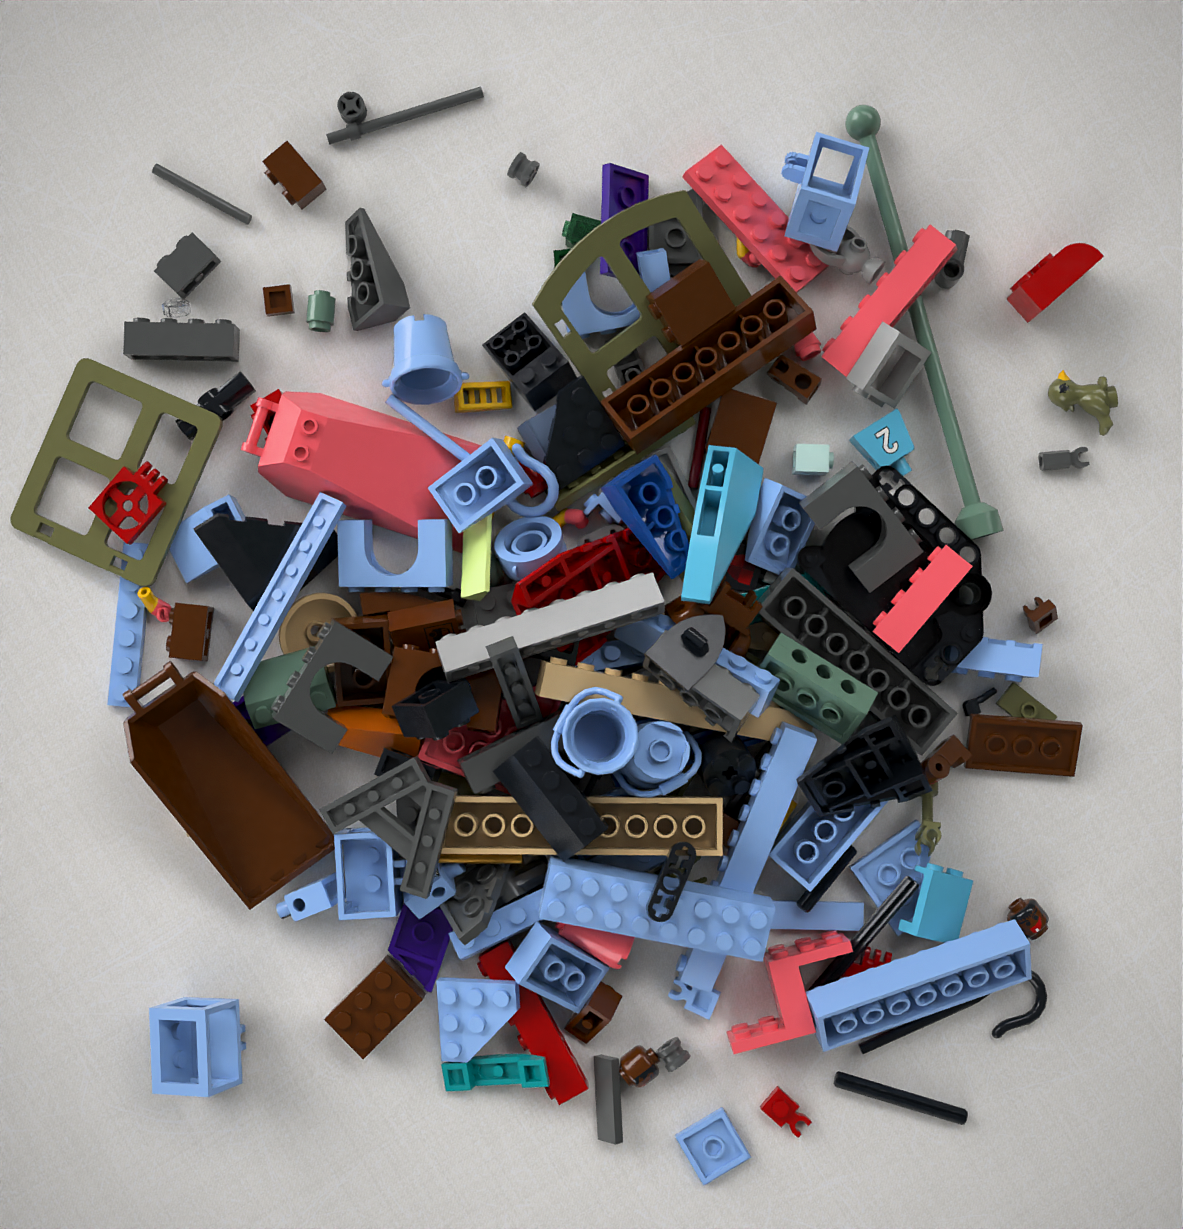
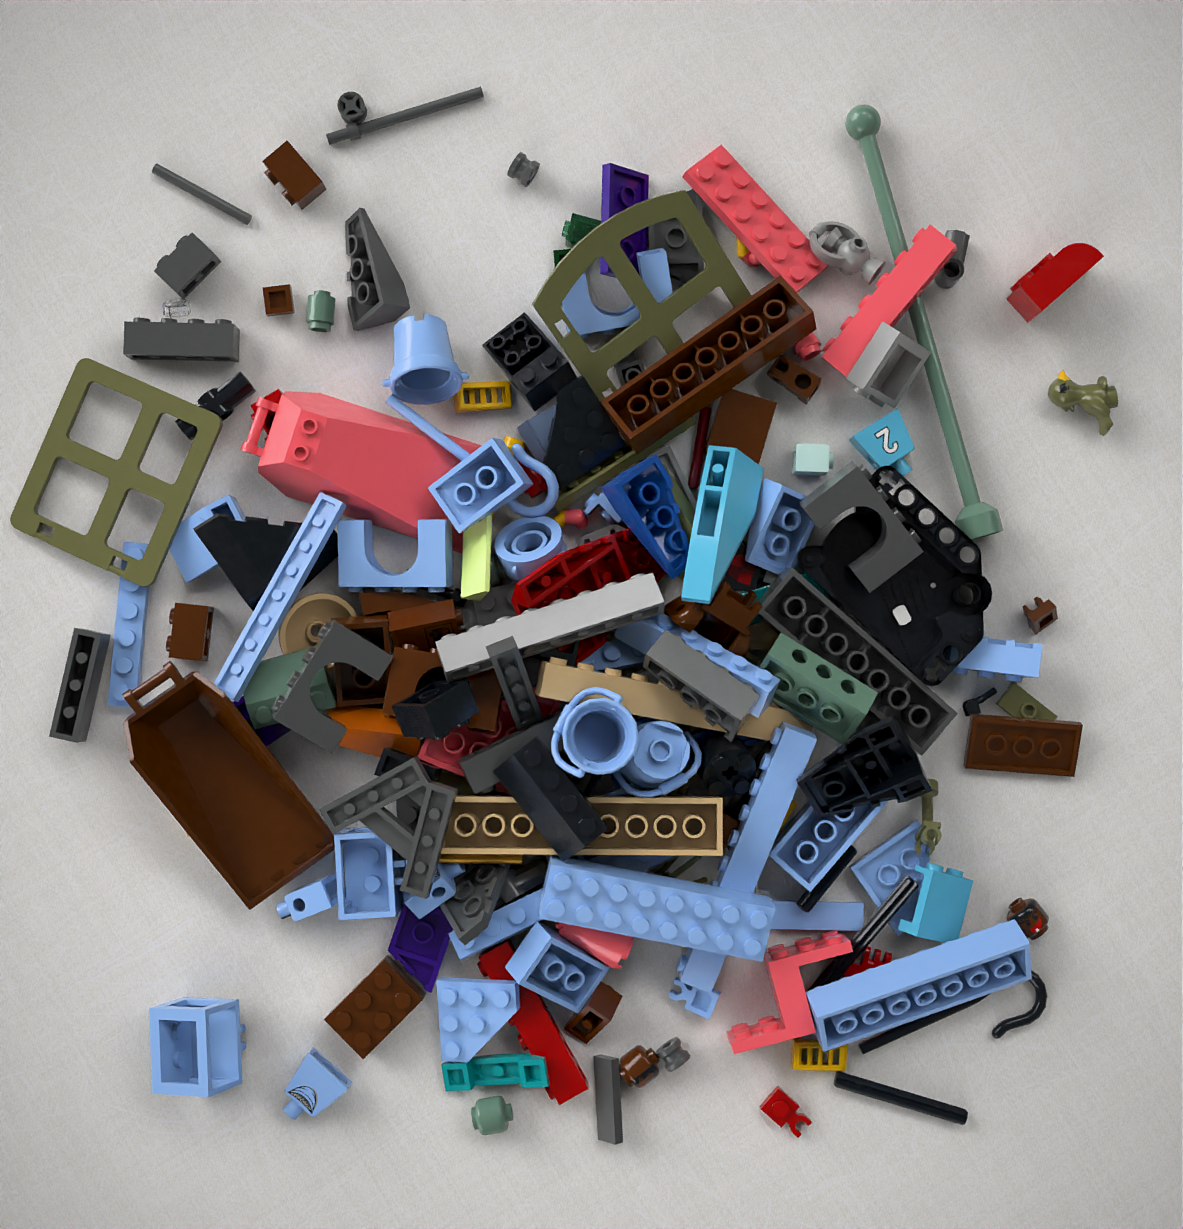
(79, 685): none -> dark grey brick
(145, 486): red piece -> none
(154, 605): arm -> none
(314, 1086): none -> light blue torso
(491, 1115): none -> sand green head
(668, 904): black beam -> none
(689, 303): reddish brown brick -> none
(689, 649): shield -> none
(712, 1146): light blue tile -> none
(798, 1064): none -> yellow slope
(820, 205): light blue piece -> none
(923, 597): coral brick -> none
(946, 754): reddish brown leg -> none
(1061, 459): dark grey bar -> none

